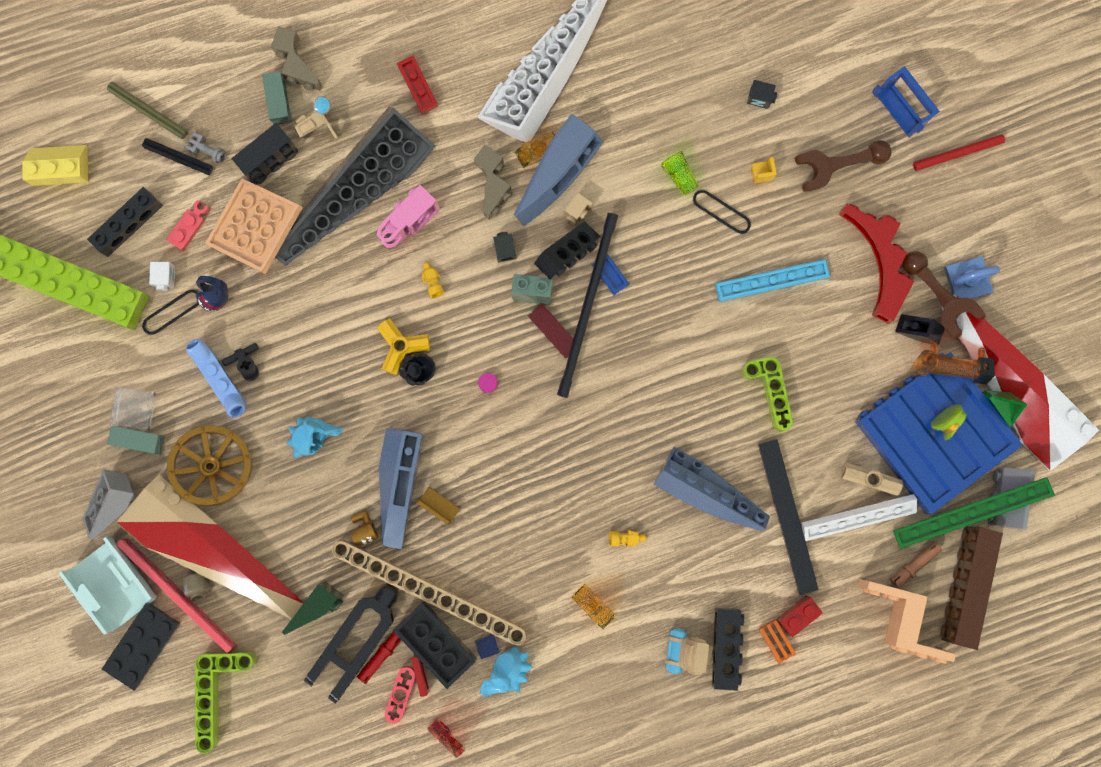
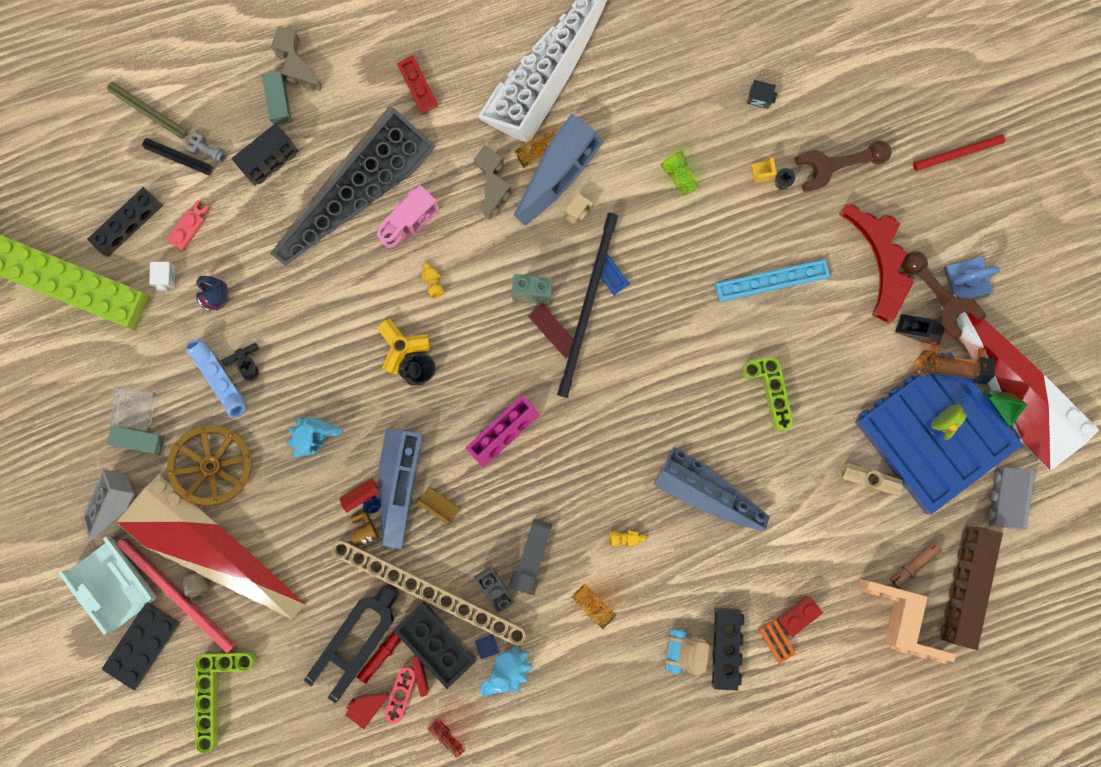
(56, 165): light yellow slope -> none
(164, 307): black piece -> none
(253, 226): light nougat plate -> none
(306, 123): tan piece -> none
(320, 602): dark green slope -> none
(359, 495): none -> red tile
(365, 707): none -> red slope
(372, 505): none -> clear blue plate
(487, 382): dark pink tile -> none
(494, 588): none -> dark grey slope
(502, 431): none -> dark pink brick
(504, 247): pearl dark grey brick -> none
(525, 578): none -> dark grey beam
(567, 250): black brick -> none
(726, 205): black piece -> none
(788, 175): none -> black bush
(788, 517): black tile -> none
(859, 517): white plate -> none
(898, 105): blue piece -> none
(974, 512): green tile -> none

